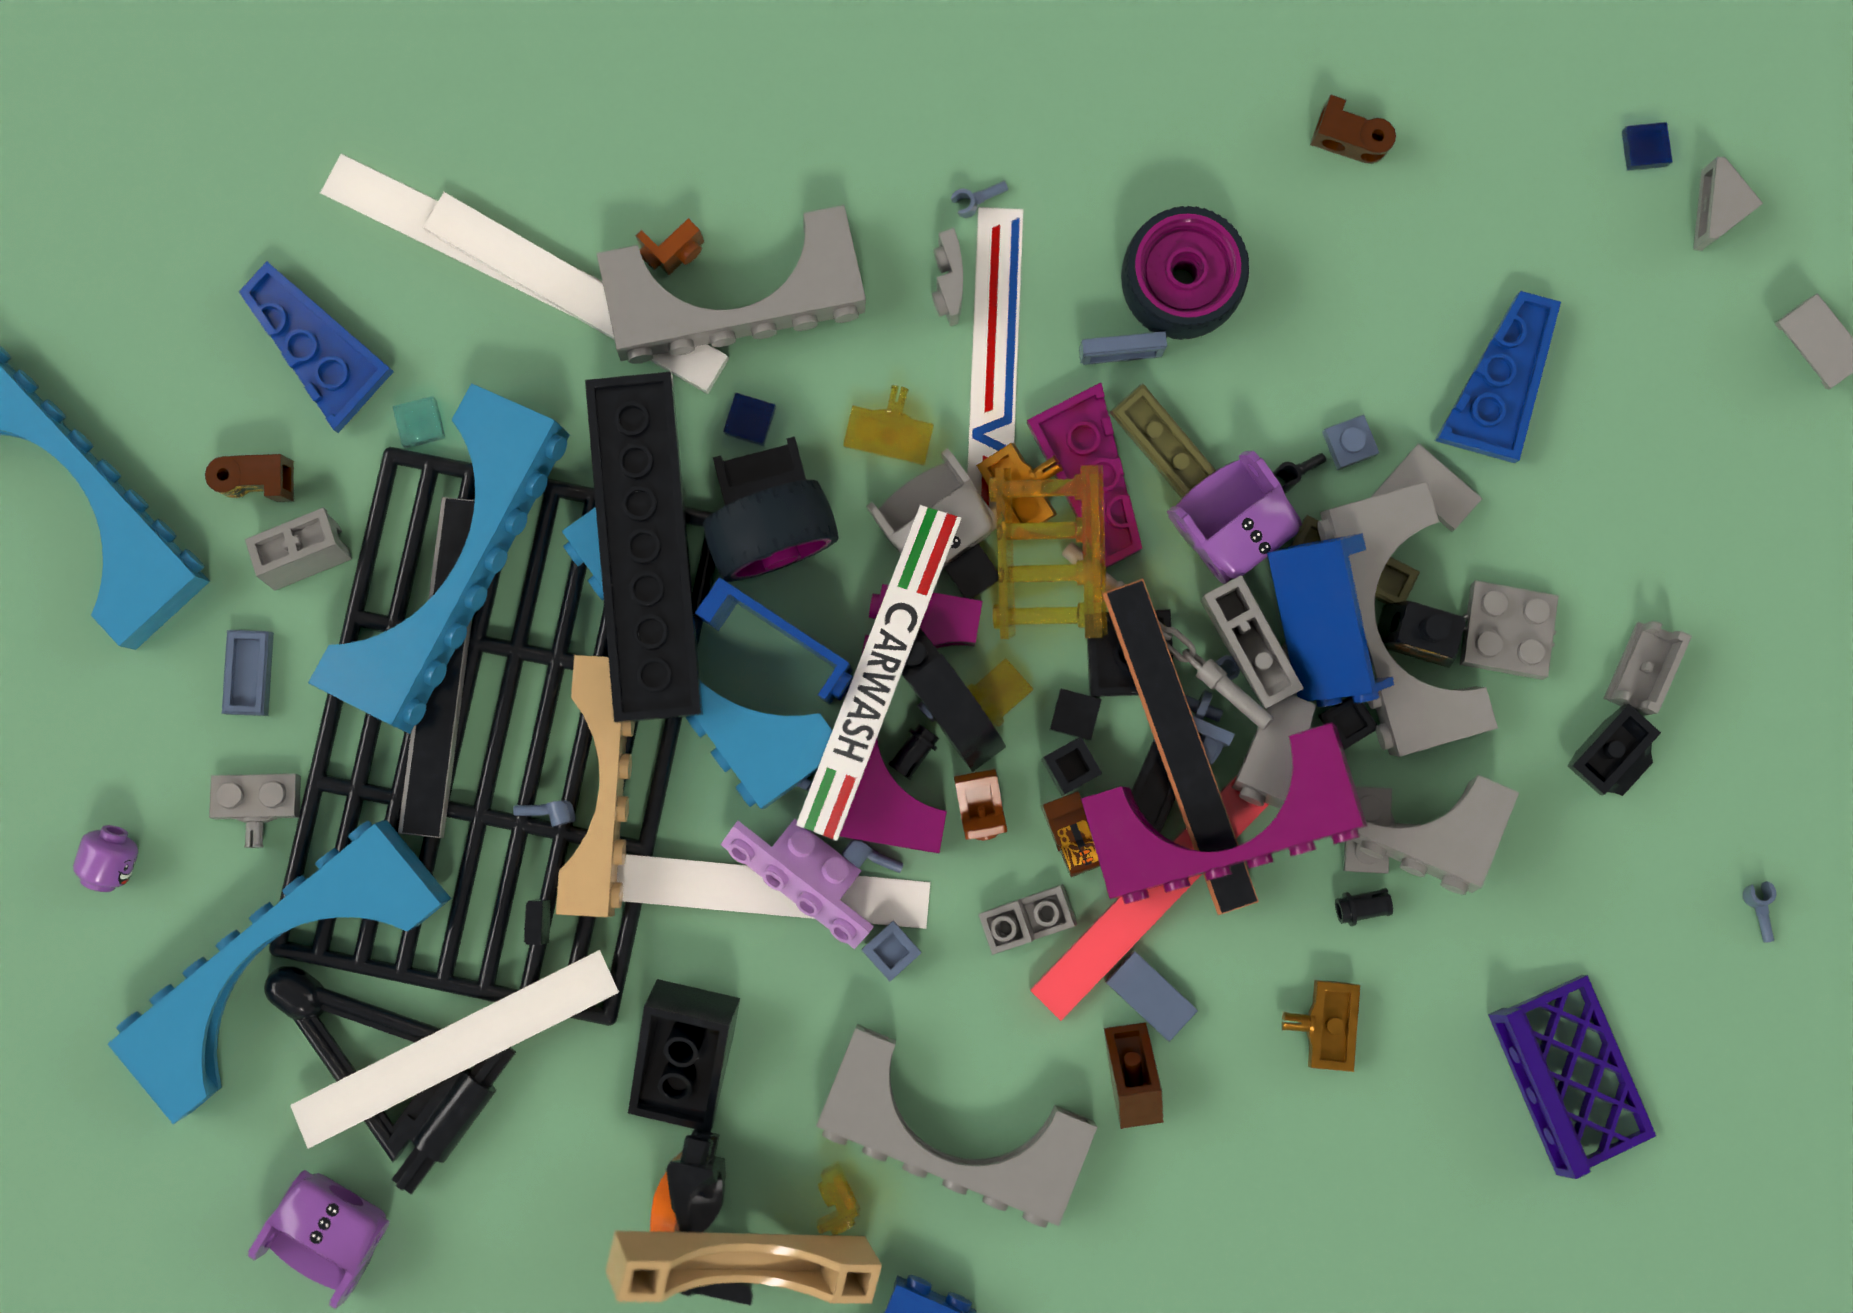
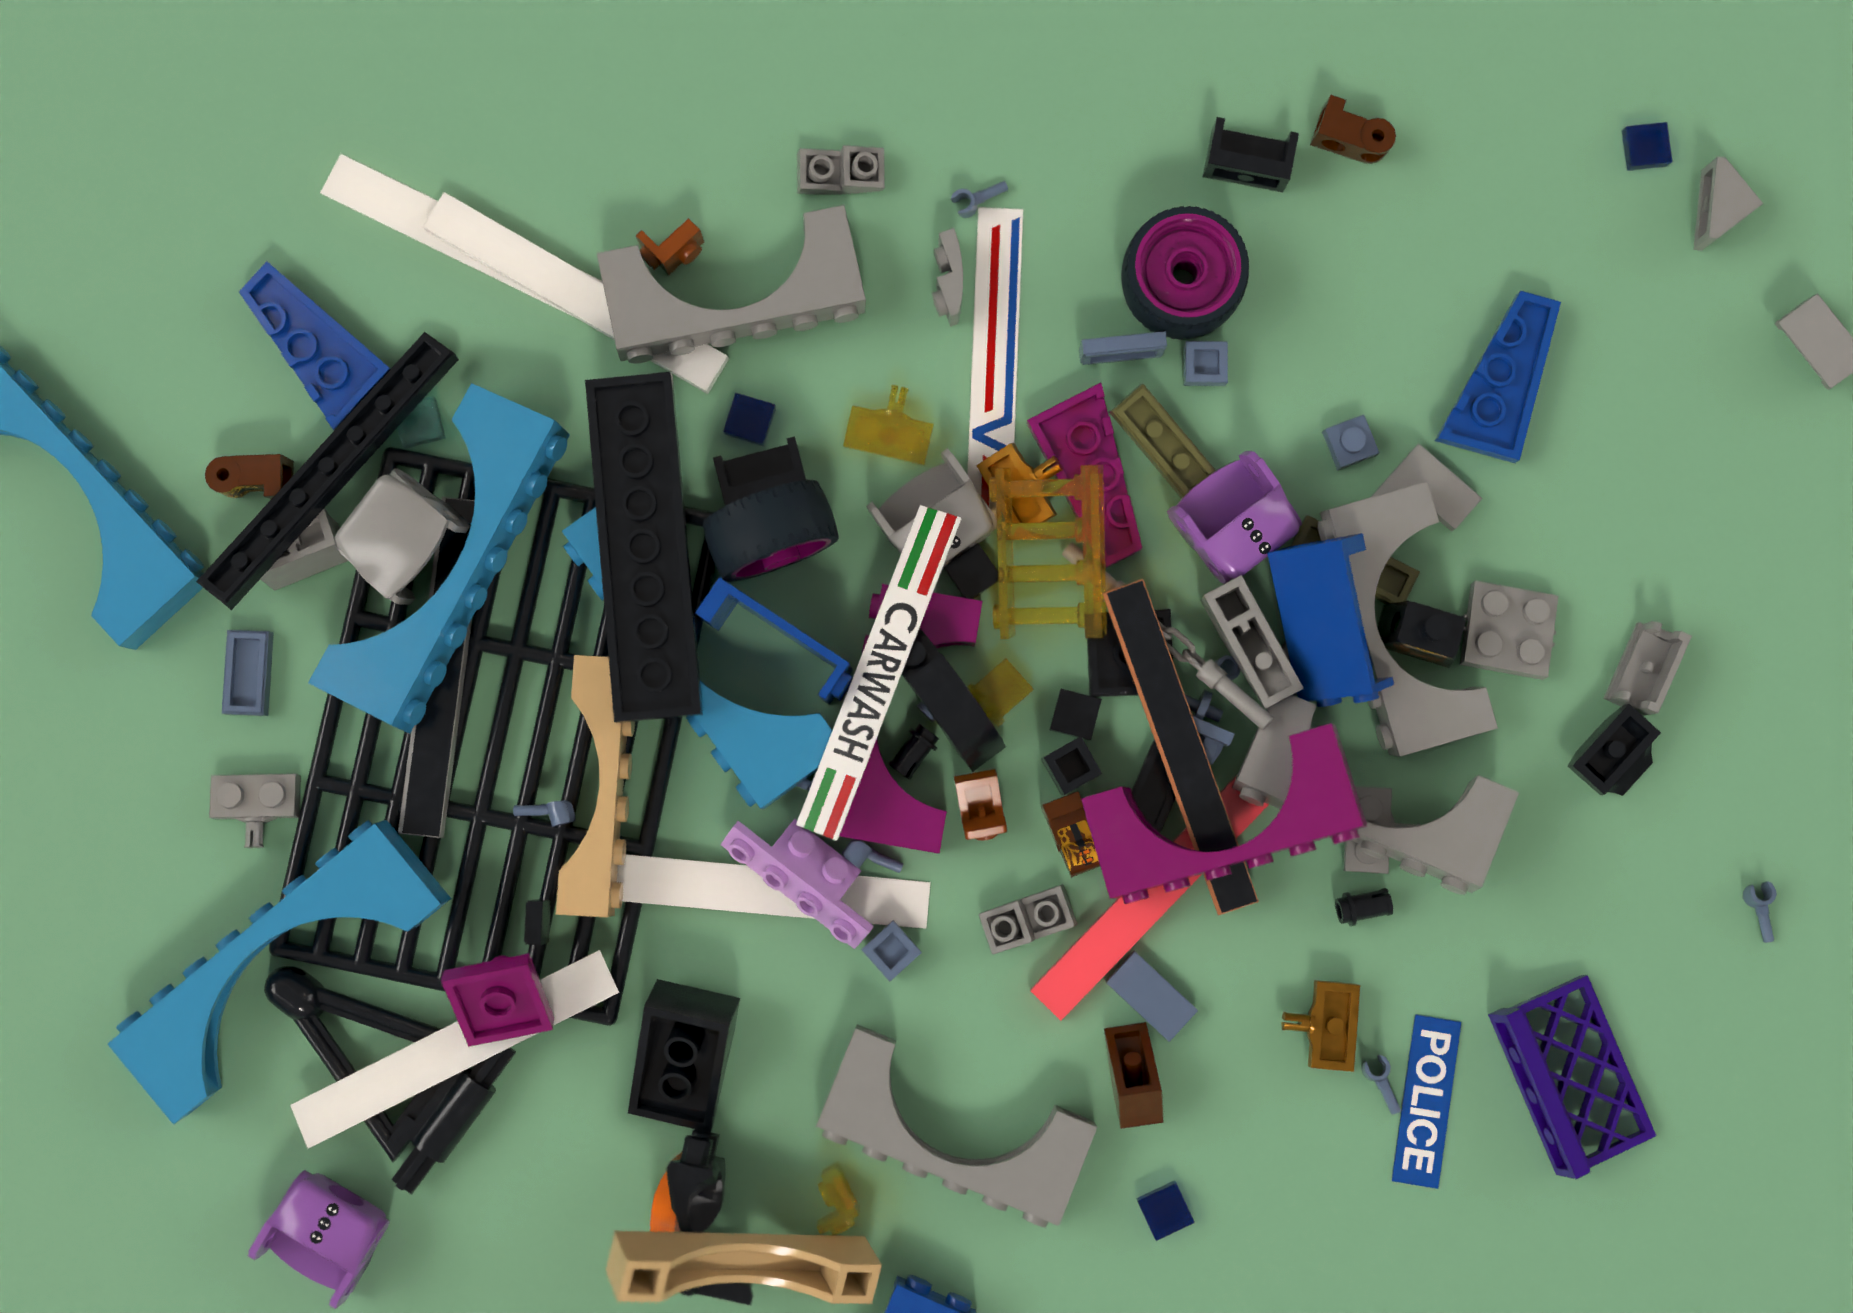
(105, 858): medium lavender head -> none
(327, 471): none -> black tile
(396, 533): none -> light grey piece
(498, 999): none -> magenta tile
(840, 172): none -> light grey slope
(1165, 1210): none -> clear blue tile
(1205, 363): none -> sand blue plate
(1249, 158): none -> black panel
(1292, 473): black hand -> none
(1351, 720): black tile -> none
(1383, 1083): none -> sand blue hand
(1426, 1101): none -> blue sticker

